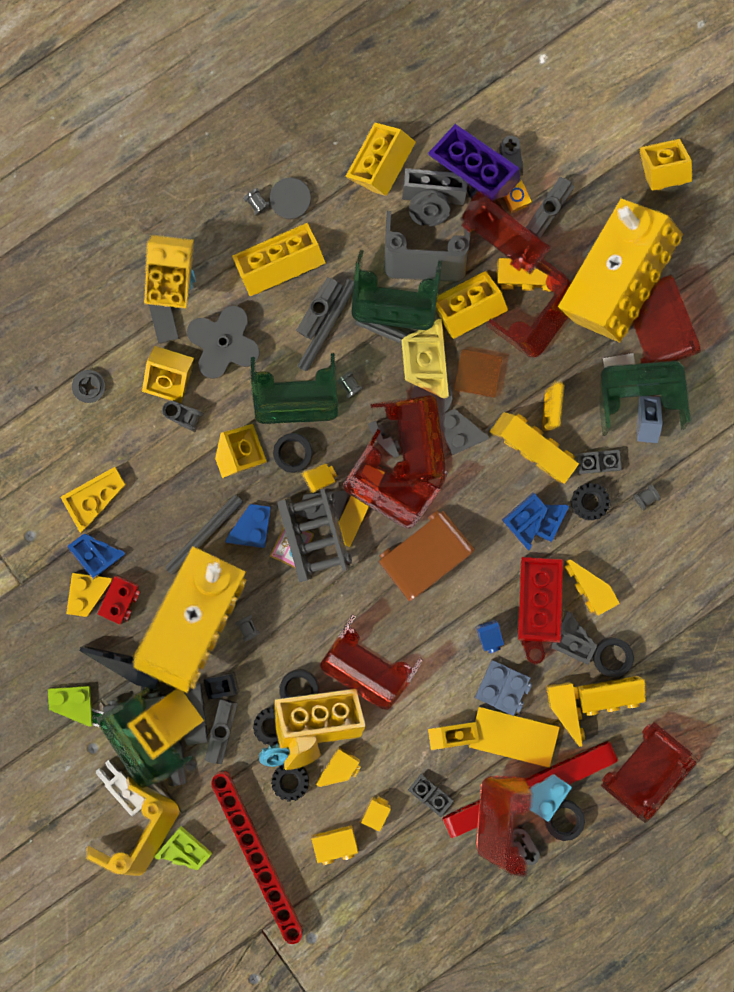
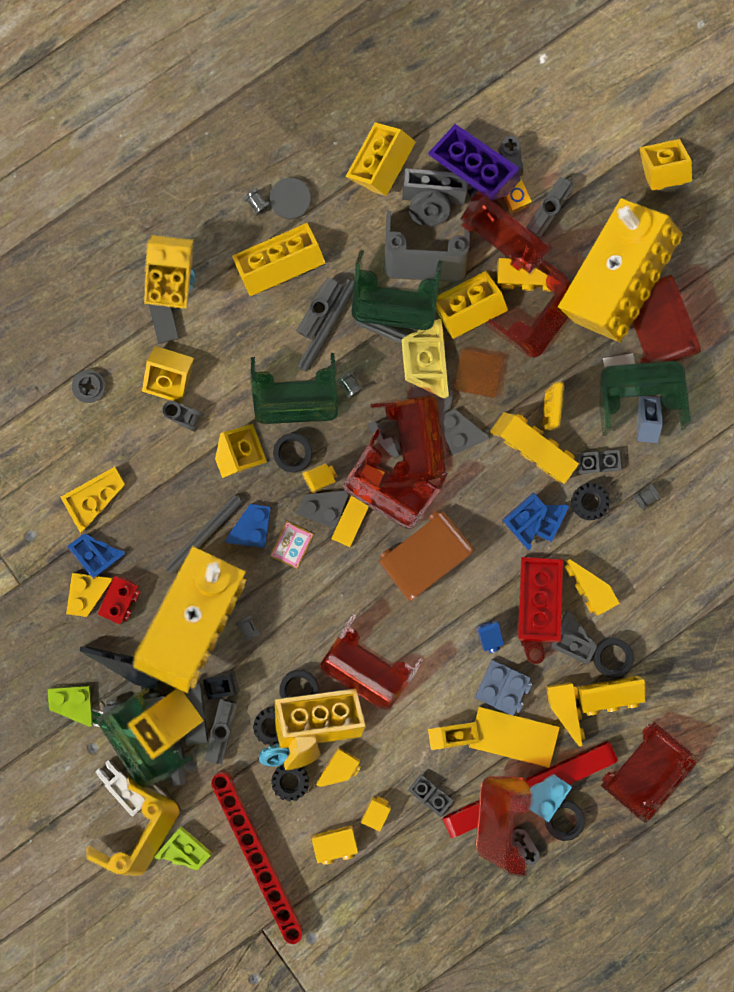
(238, 348): dark grey plant -> none
(300, 549): dark grey fence -> none

